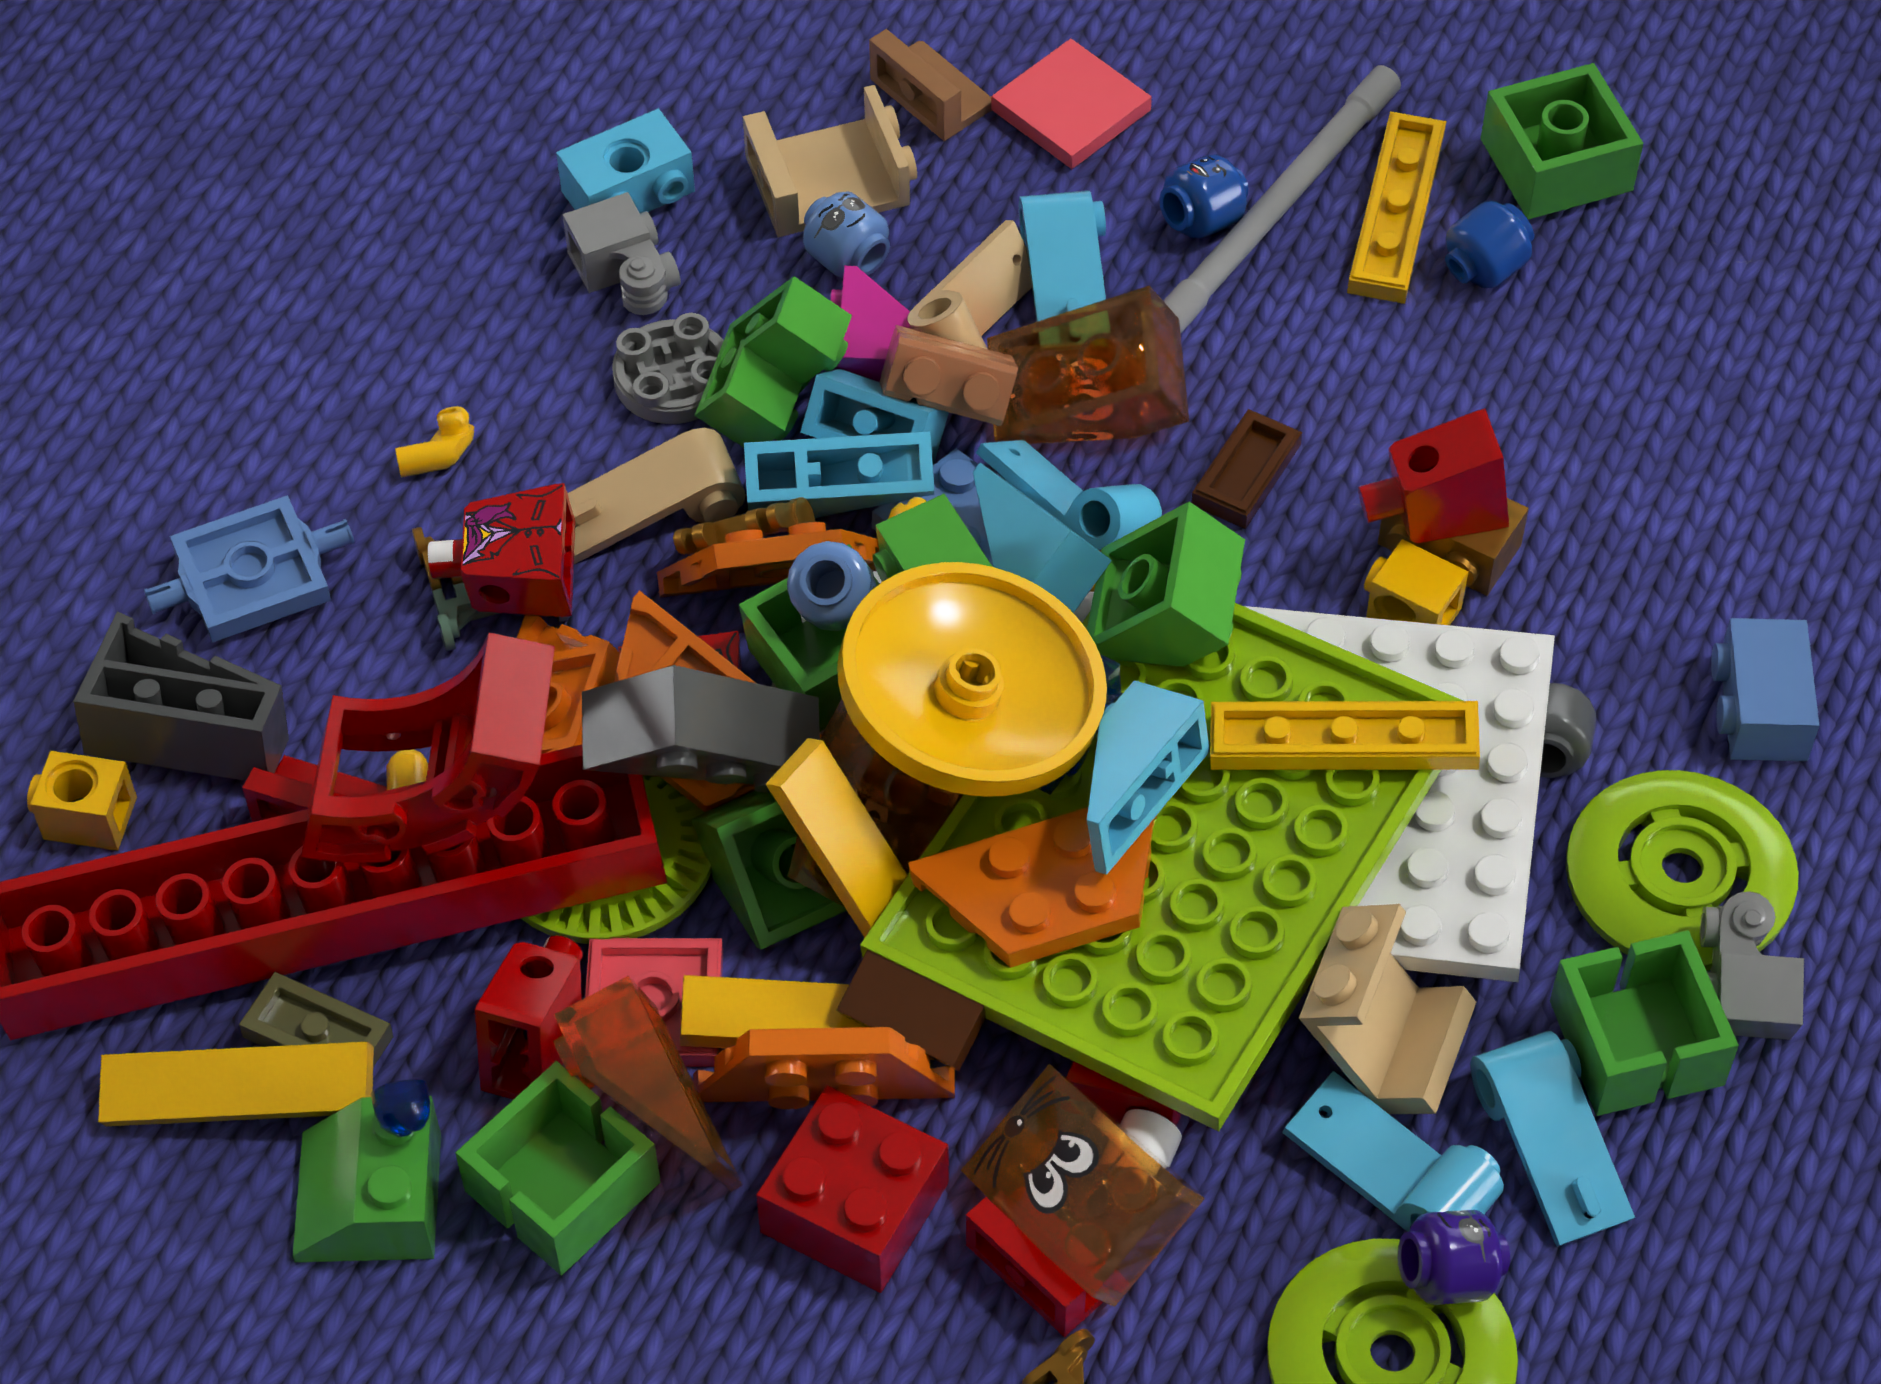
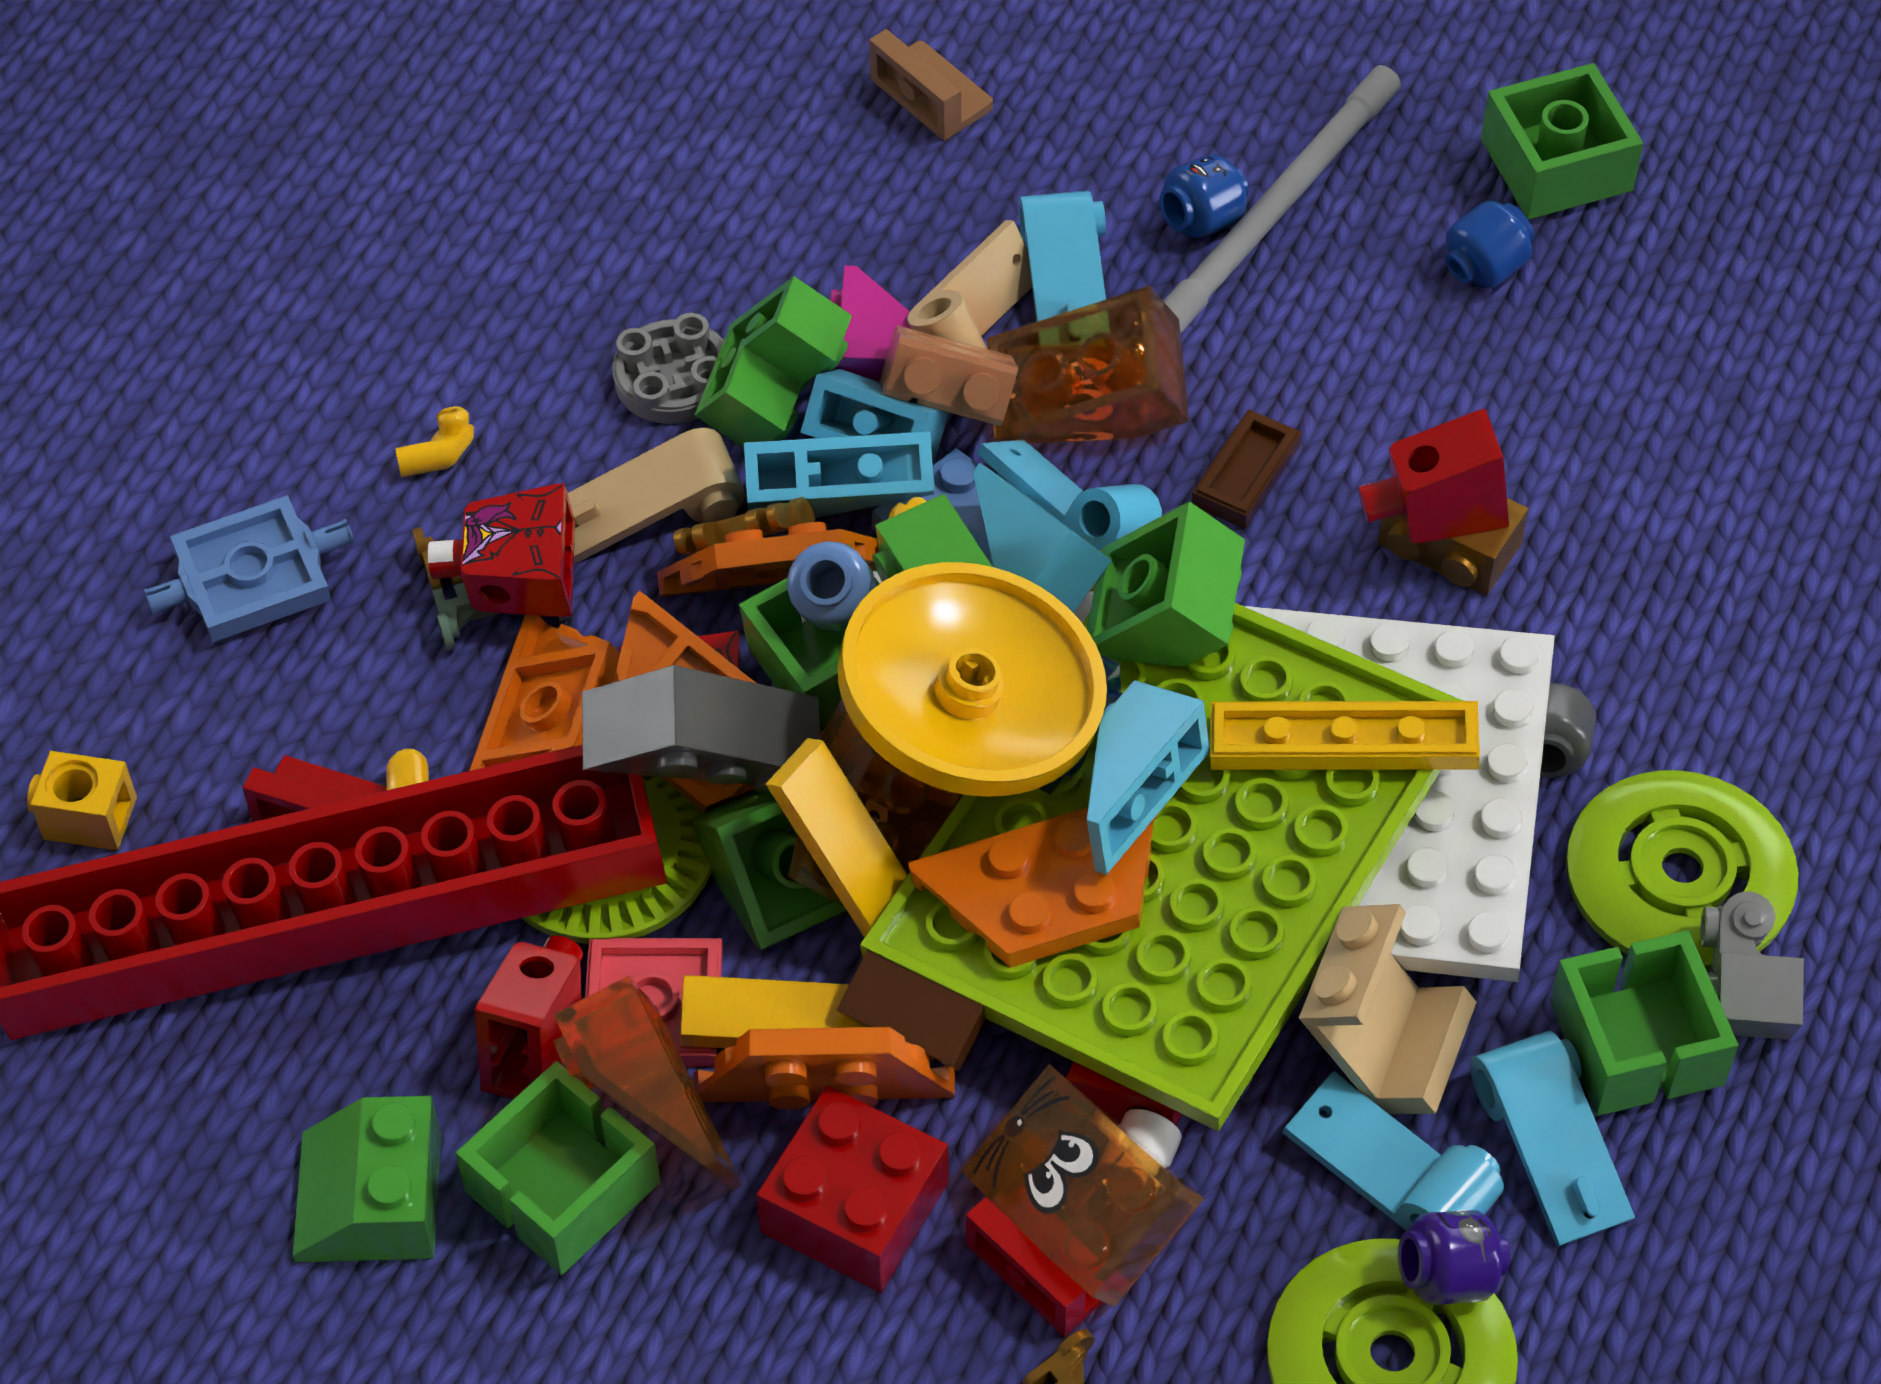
(177, 710): dark grey wedge -> none
(233, 1083): yellow tile -> none
(301, 1016): olive plate -> none
(402, 1106): clear blue hinge -> none
(481, 734): red window -> none
(617, 245): light grey brick -> none
(635, 158): medium azure brick -> none
(817, 164): tan panel -> none
(846, 232): medium blue head -> none
(1071, 103): coral tile -> none
(1396, 207): yellow tile -> none
(1415, 587): yellow brick -> none
(1766, 689): medium blue brick -> none

